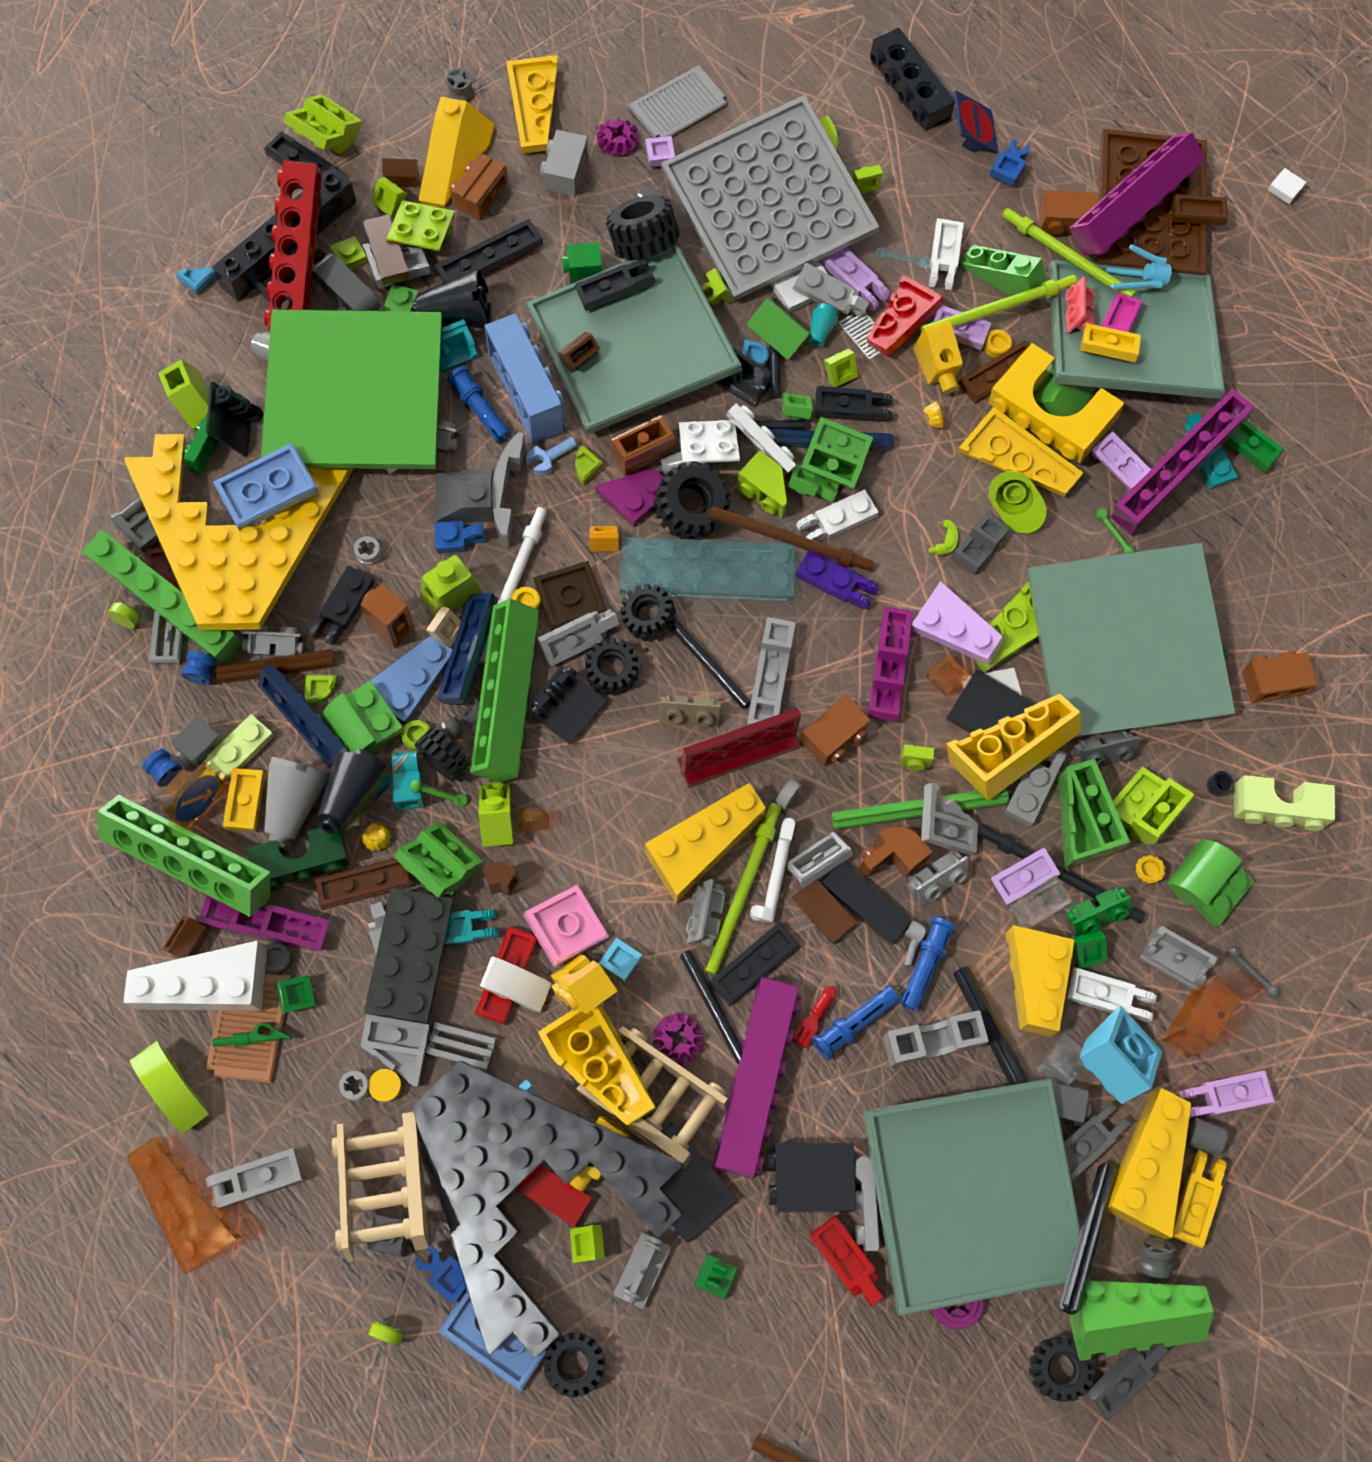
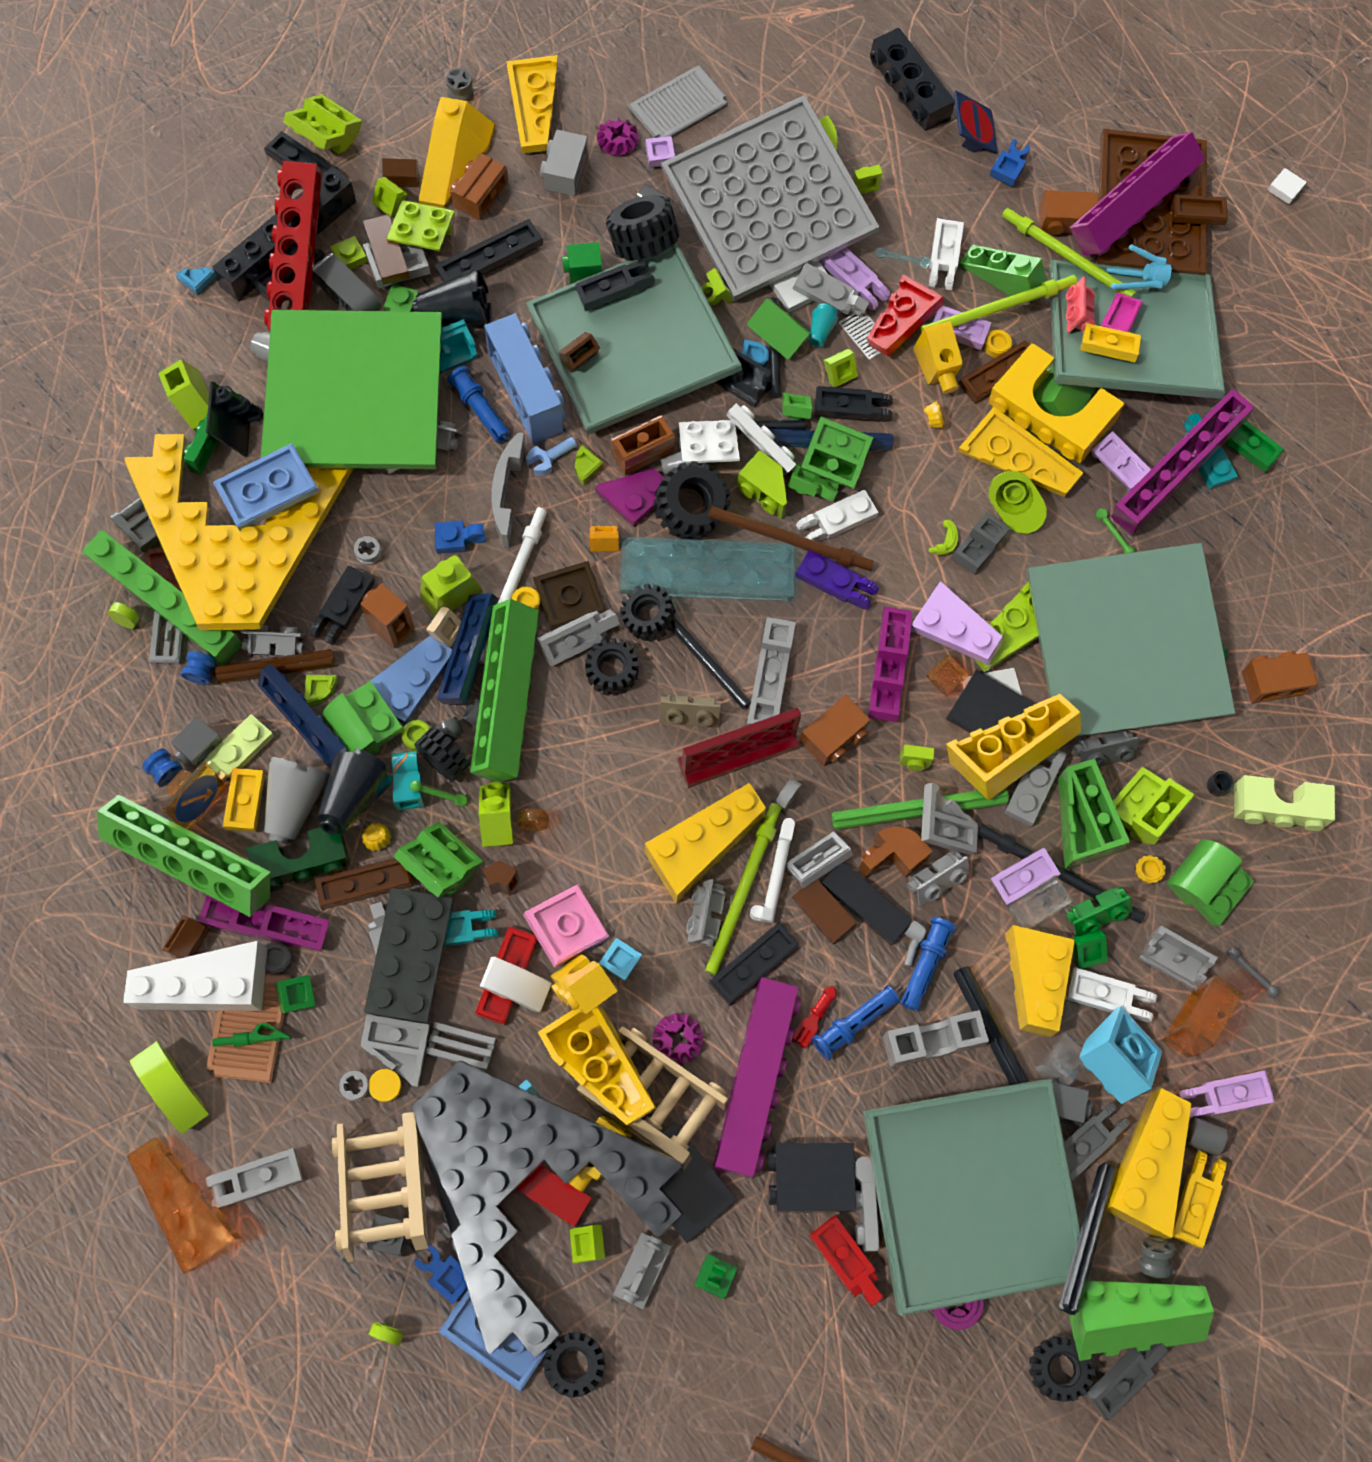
(464, 495): dark grey slope -> none
(565, 704): black hinge -> none
(713, 1005): black bar -> none

